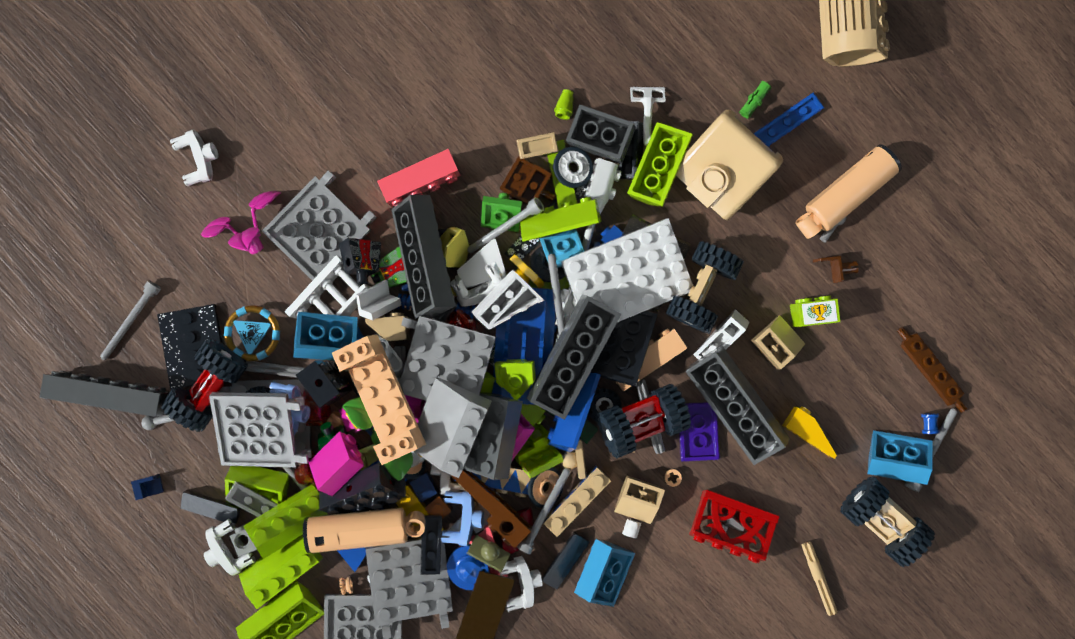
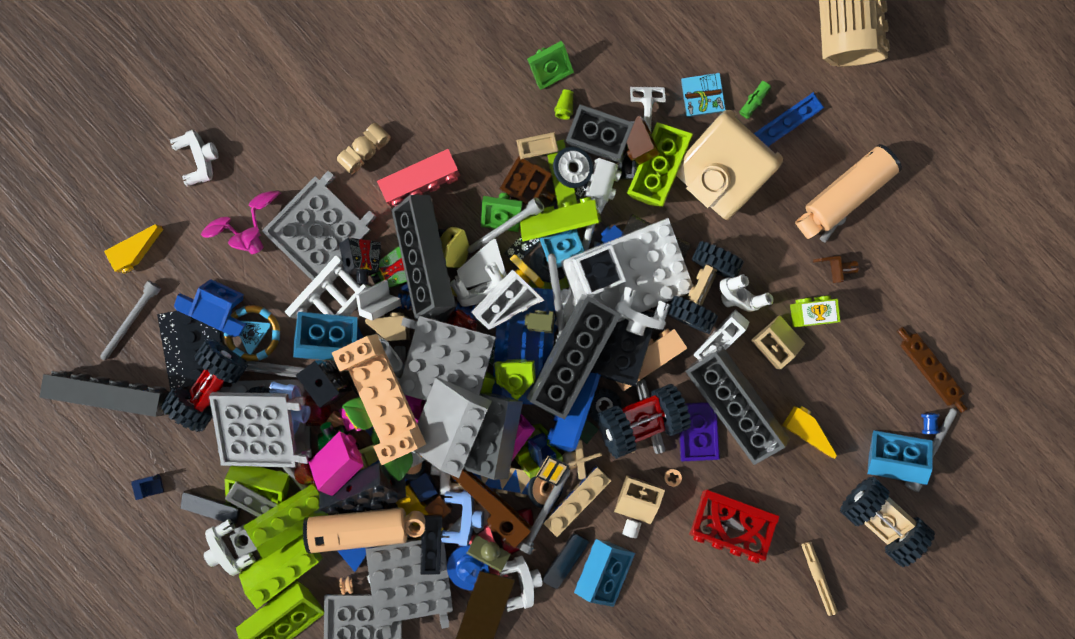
(132, 250): none -> yellow slope
(151, 422): light grey bar -> none
(213, 307): none -> blue plate
(363, 148): none -> tan piece
(533, 413): lime brick -> none
(539, 449): none -> dark blue panel
(540, 321): none -> olive brick
(550, 65): none -> bright green tile
(553, 469): none -> piece
(598, 269): none -> piece
(639, 321): none -> white connector
(641, 143): none -> reddish brown slope
(703, 95): none -> medium azure tile
(736, 295): none -> white connector

